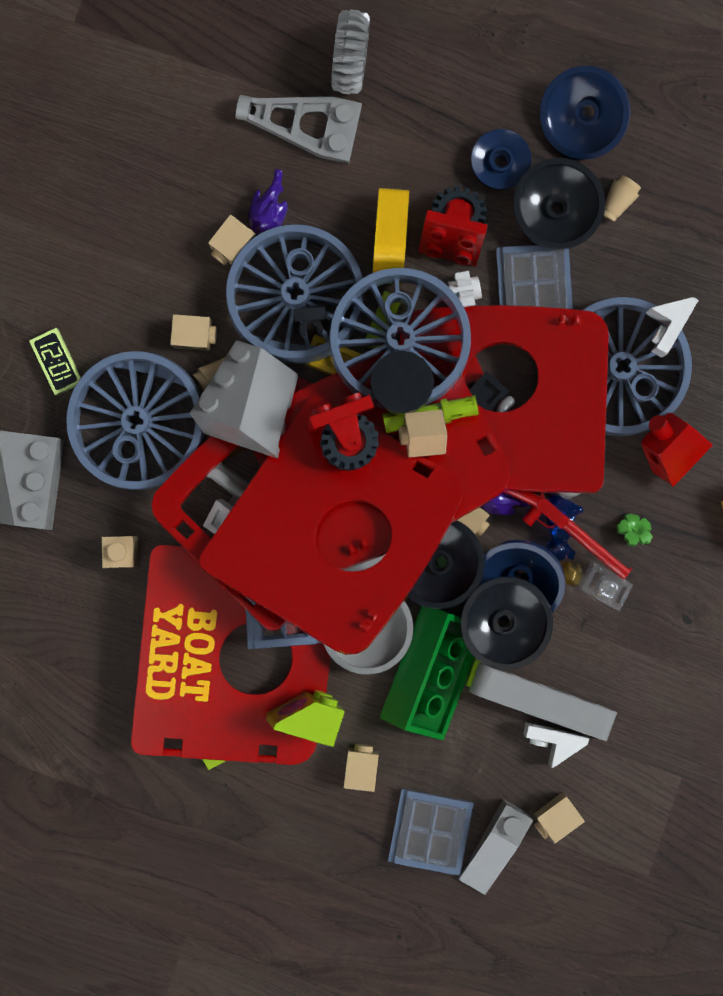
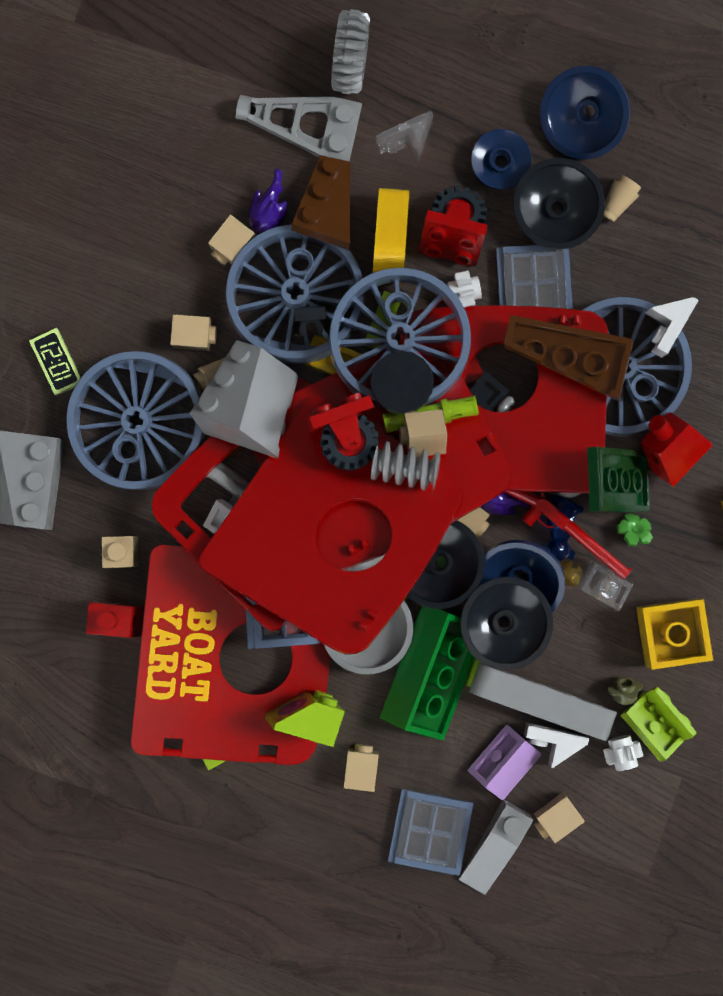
(114, 619): none -> red torso
(326, 204): none -> reddish brown wing
(405, 466): none -> light grey piece
(412, 131): none -> clear slope
(504, 762): none -> lavender panel
(576, 353): none -> reddish brown wing
(618, 480): none -> dark green tile
(623, 752): none -> white gear
(625, 690): none -> olive plate
(658, 723): none -> lime bracket
(674, 633): none -> yellow brick

